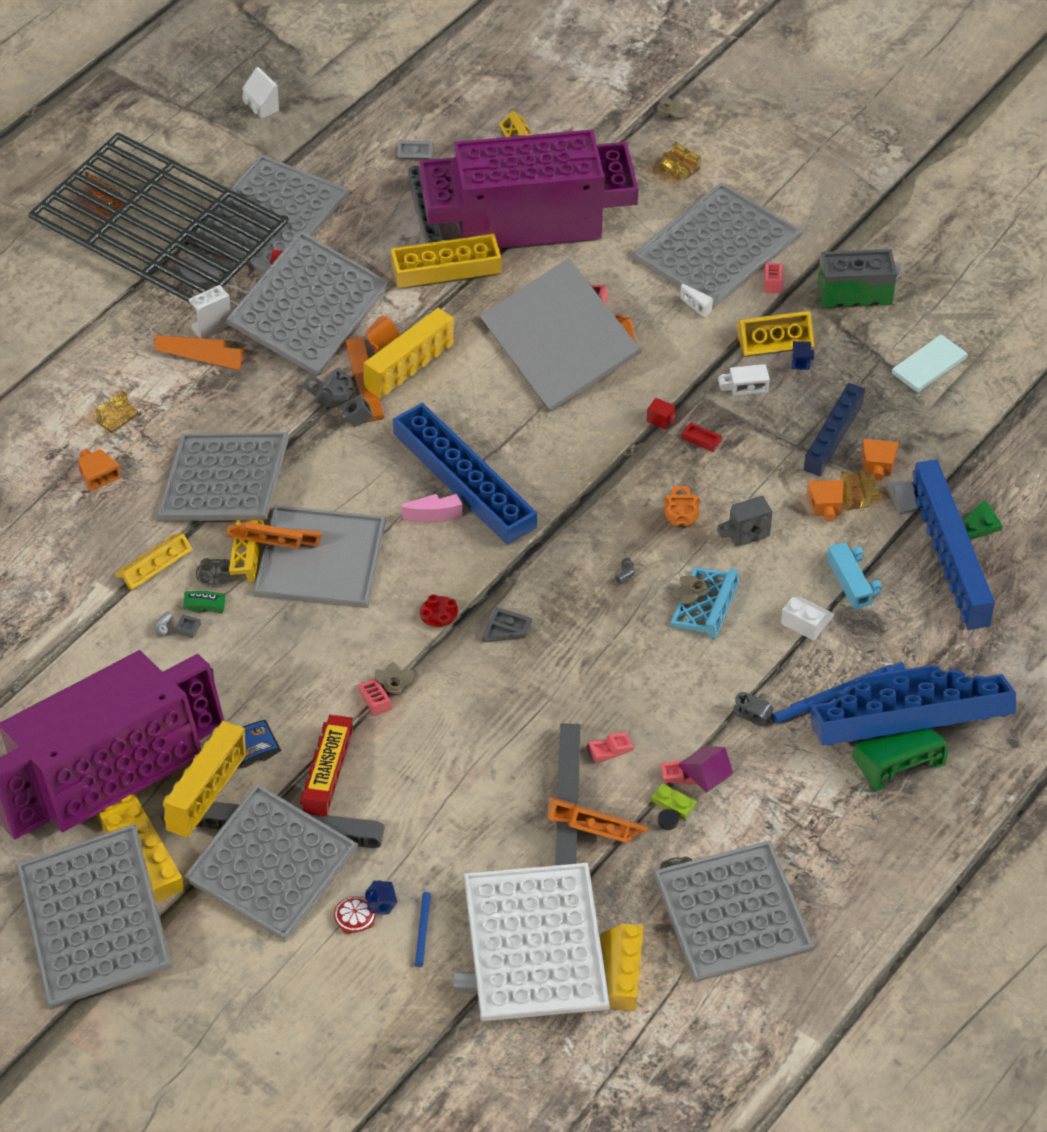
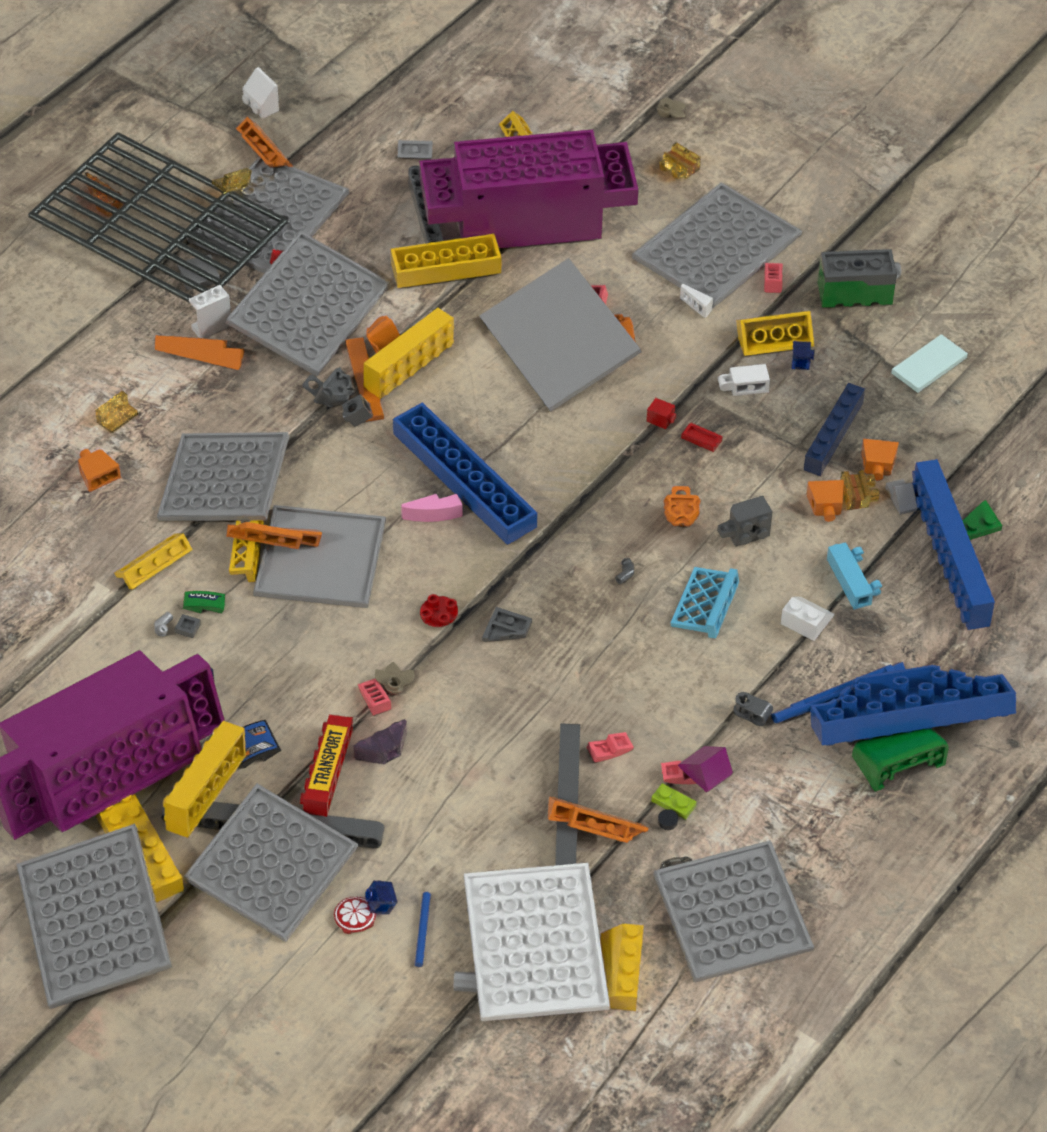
(214, 572): clear smoke dish -> none
(233, 180): none -> clear yellow panel
(262, 144): none -> orange wedge
(383, 745): none -> clear purple slope
(690, 590): dark tan plate -> none

